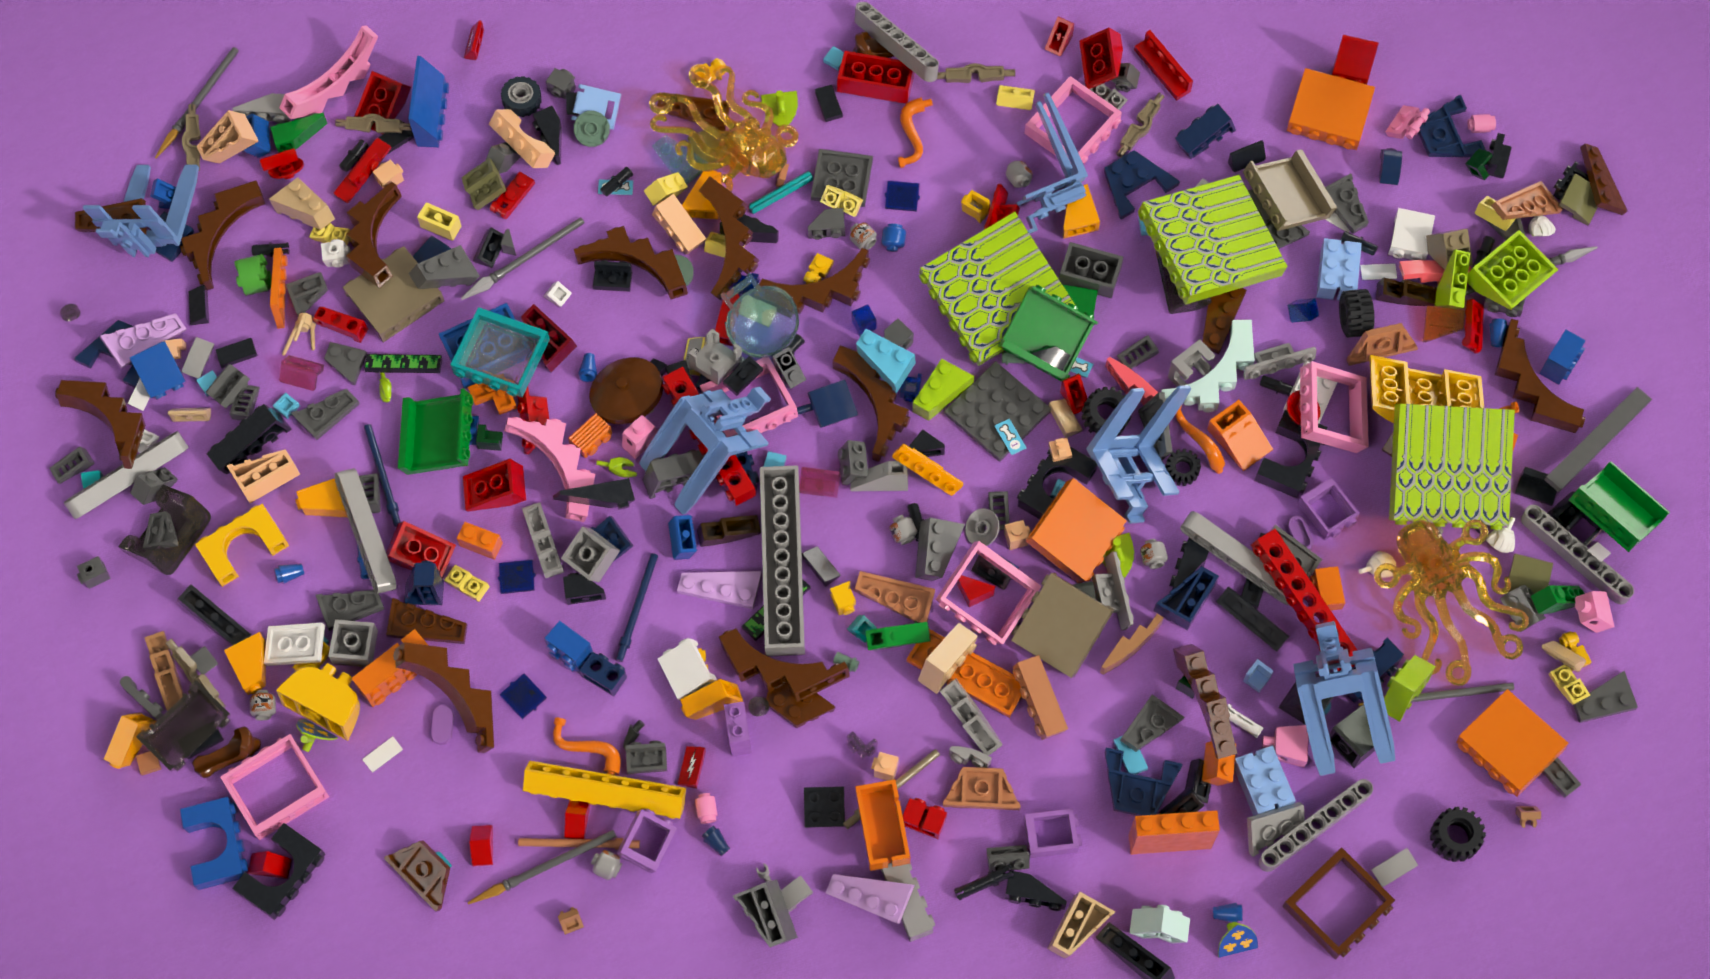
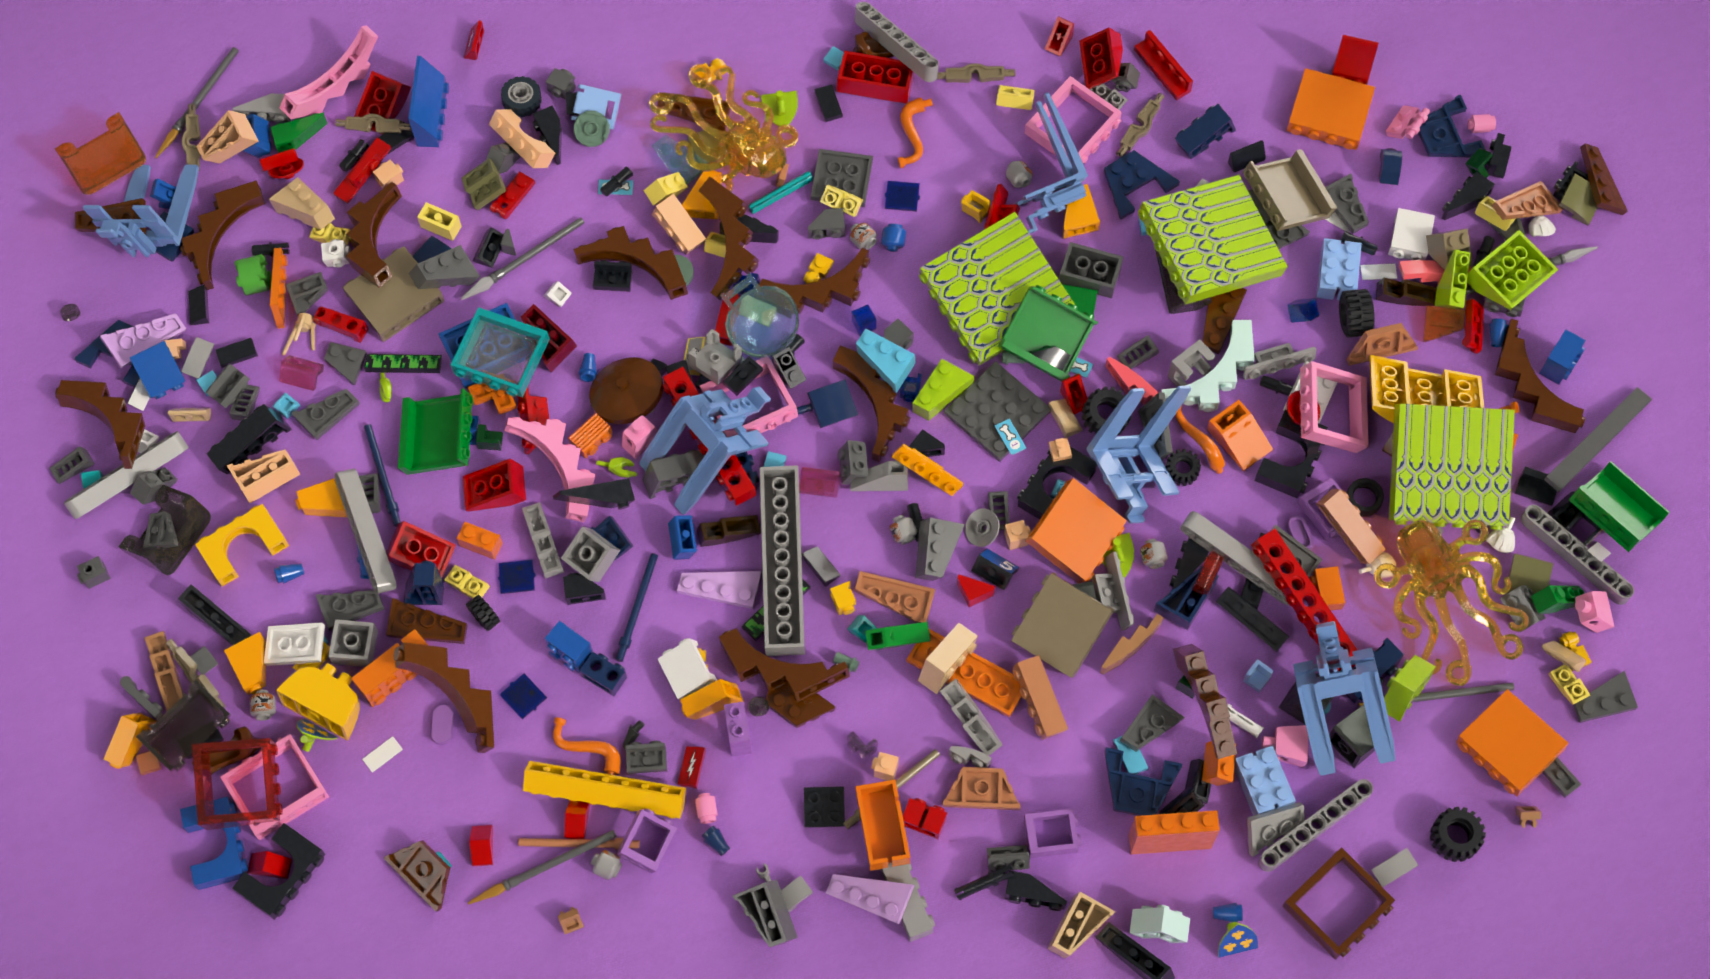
(104, 157): none -> clear orange windscreen
(204, 789): none -> clear red windscreen
(483, 612): none -> black tyre
(1003, 565): bright pink window -> none
(1208, 573): none -> clear red brick
(1351, 526): none -> brick
(1371, 485): none -> black tyre
(1468, 197): none -> black slope

